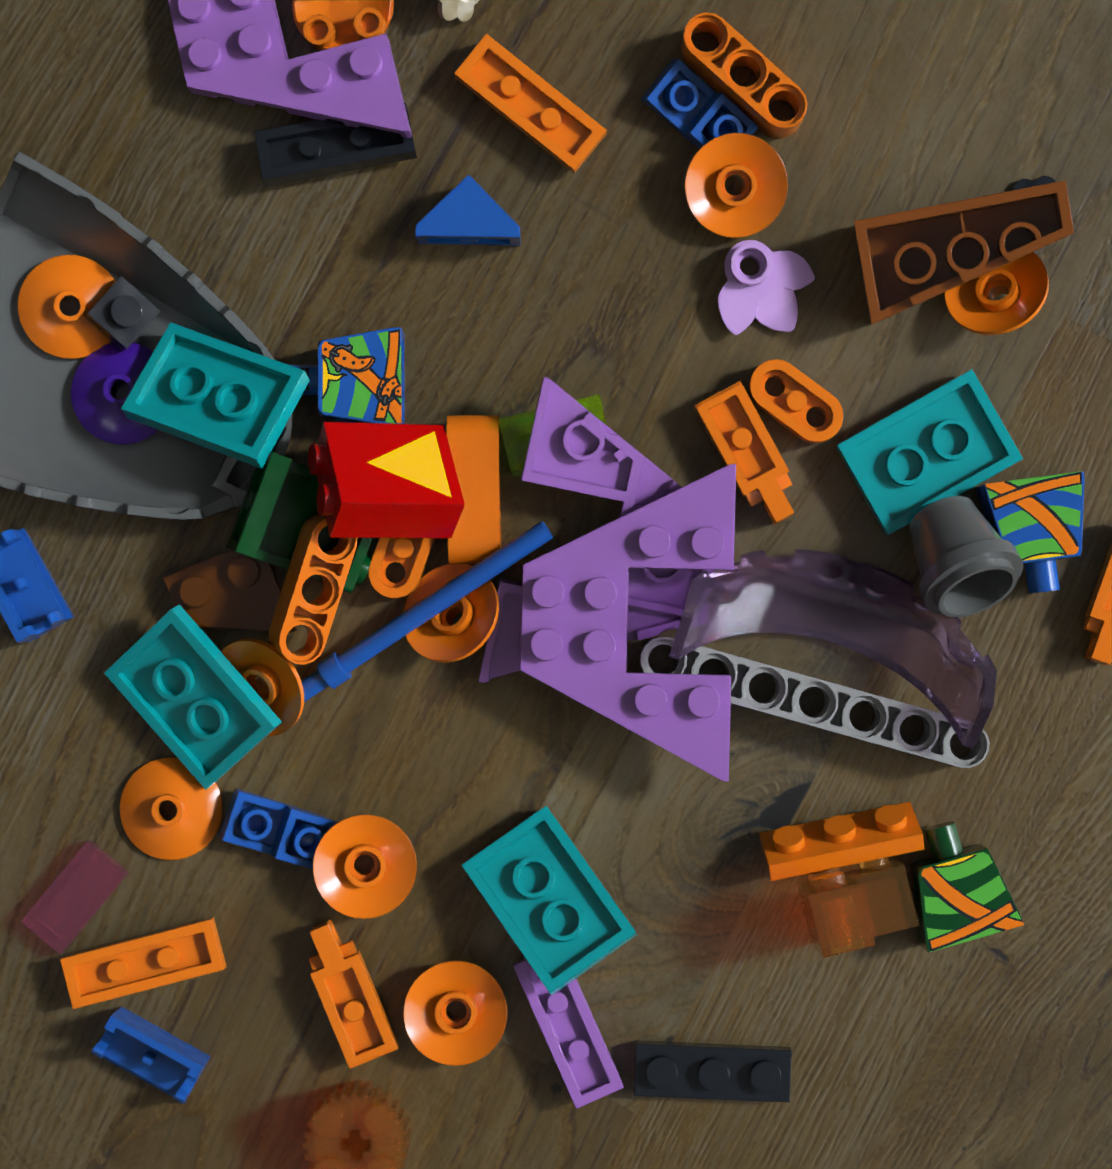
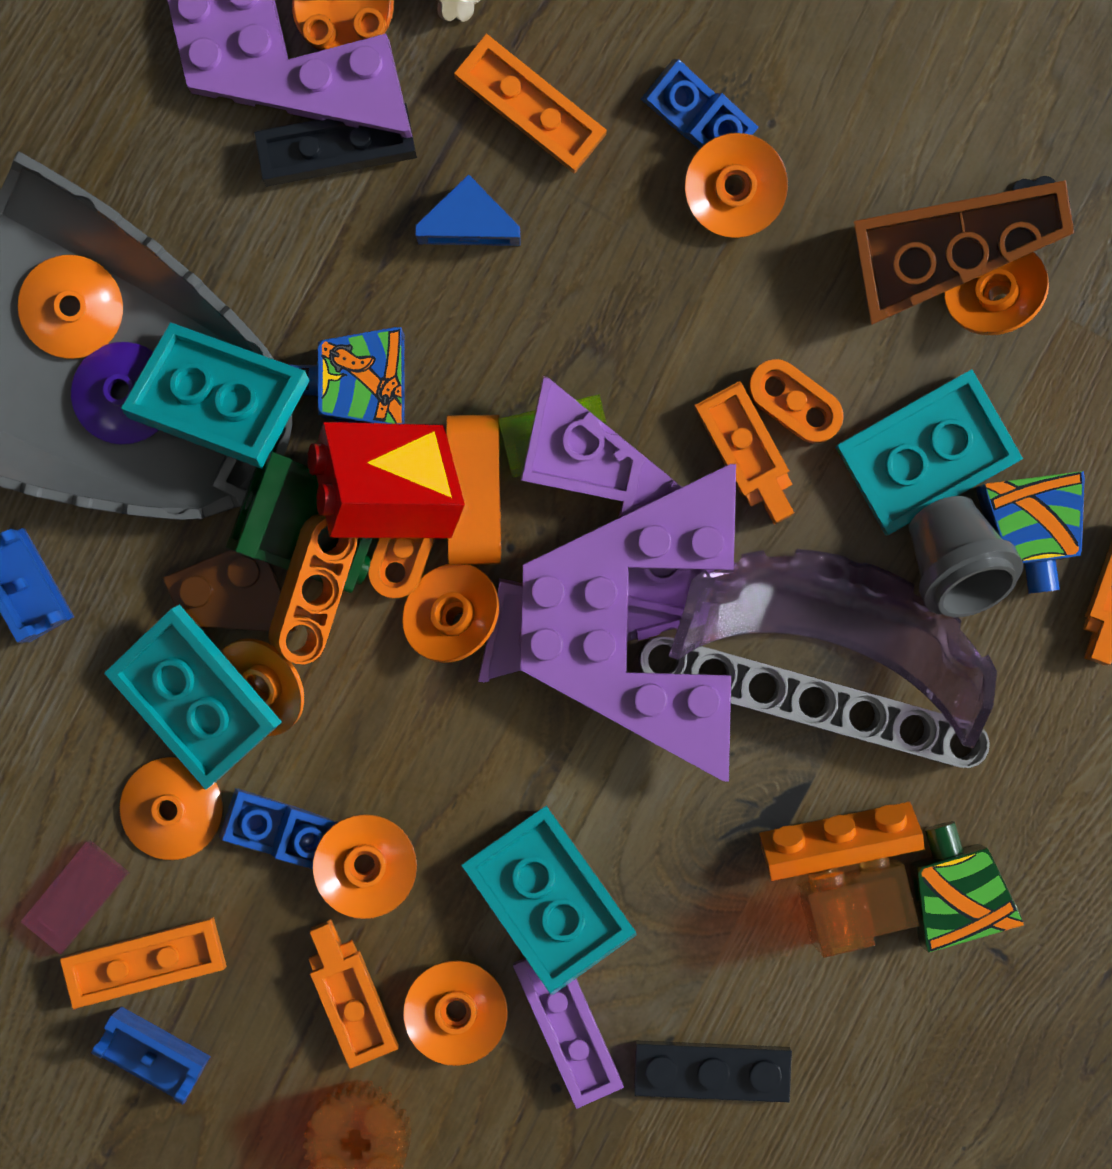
(122, 313): black plate -> none
(337, 668): blue bar -> none
(735, 52): orange beam -> none
(766, 295): lavender plate -> none

